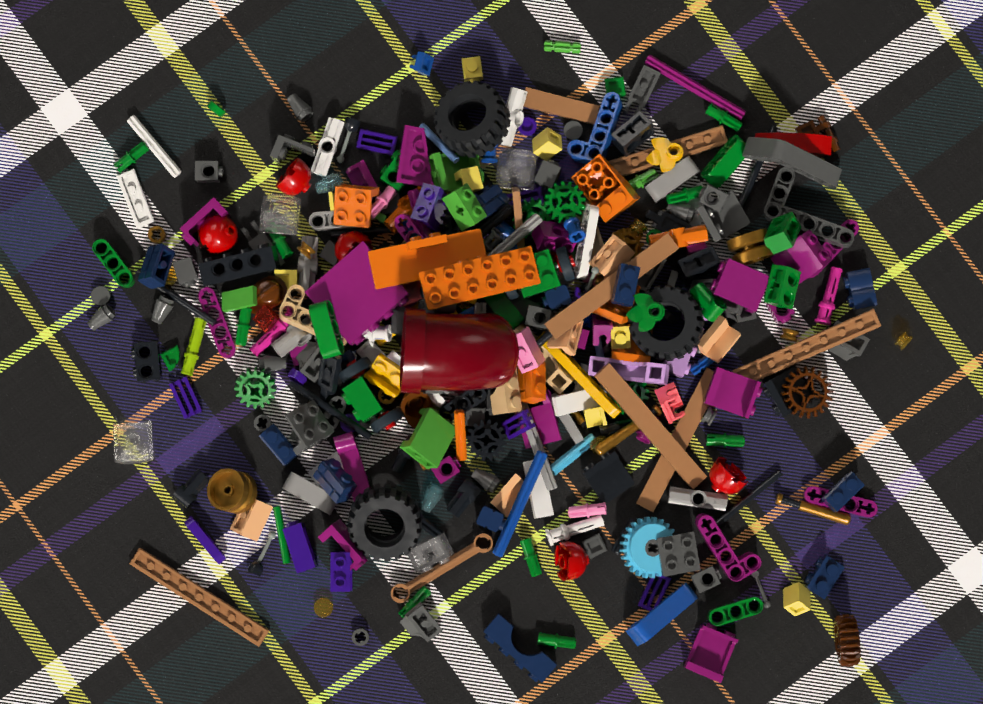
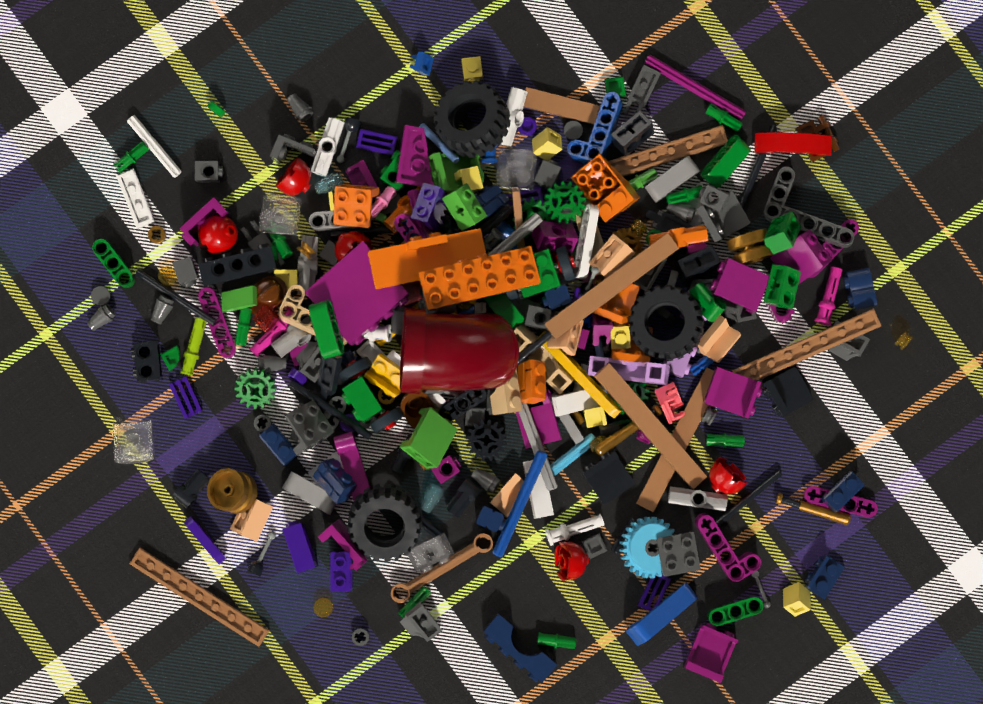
(156, 266): dark blue brick -> none
(282, 541): green bar -> none
(460, 434): orange axle -> none
(526, 420): dark purple tile -> none
(529, 351): bright pink panel -> none
(531, 557): green axle -> none
(562, 46): bright green axle -> none
(575, 232): blue bush -> none
(587, 510): bright pink axle -> none
(625, 285): dark blue brick -> none
(643, 312): green plate -> none
(662, 154): yellow plate -> none
(697, 579): dark grey brick -> none
(789, 334): pearl gold bush -> none
(793, 158): dark grey beam -> none
(804, 400): reddish brown gear -> none
(847, 640): reddish brown gear -> none

